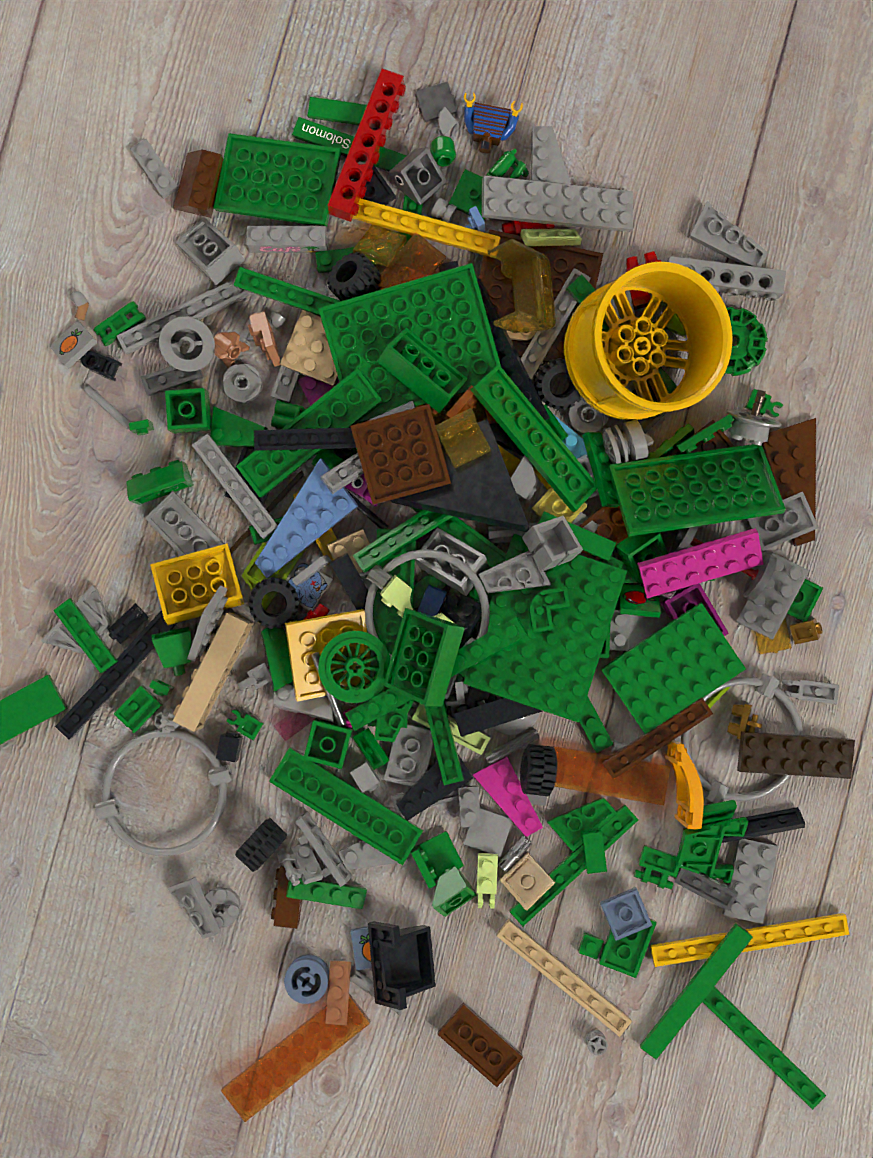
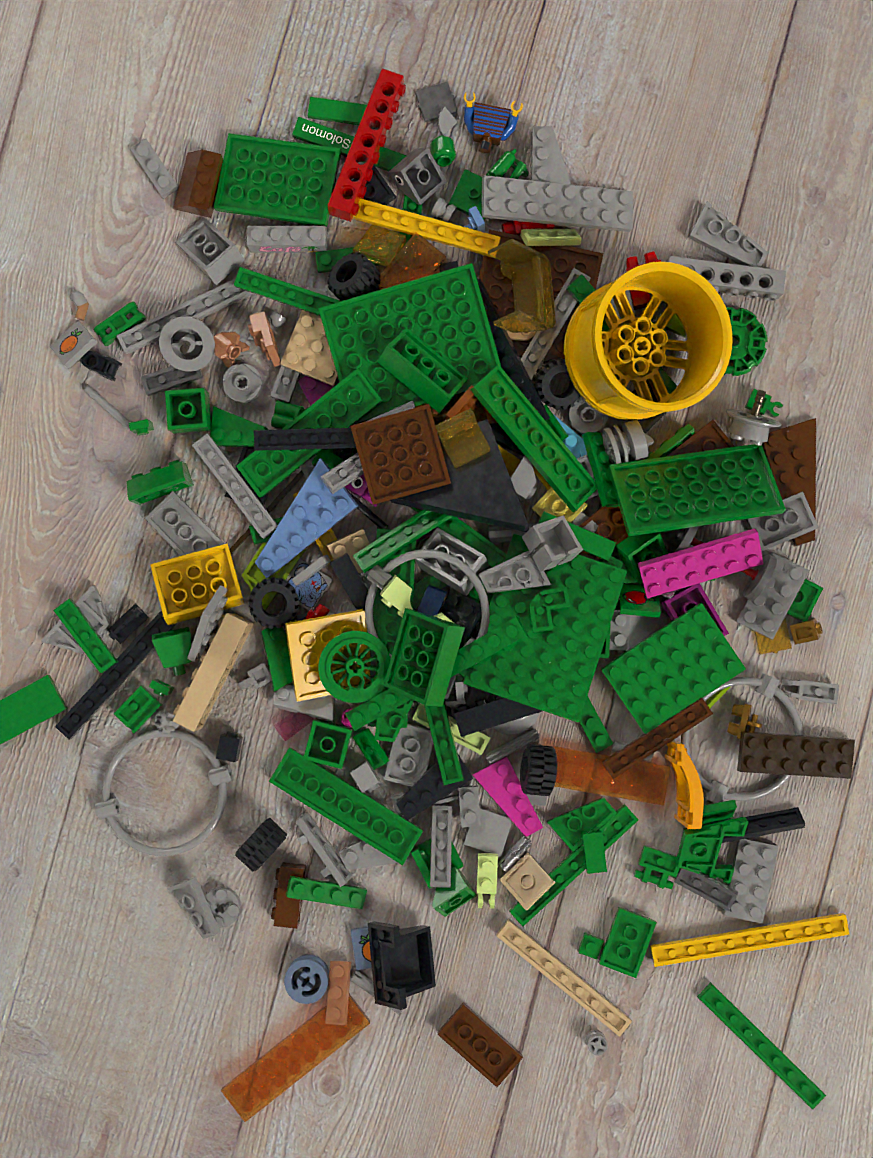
(248, 725): green plate -> none
(305, 862): light grey plate -> none
(333, 701): flat silver bar -> none
(441, 846): none -> light grey plate
(625, 913): sand blue tile -> none
(696, 991): green tile -> none
(706, 434): green wing -> none

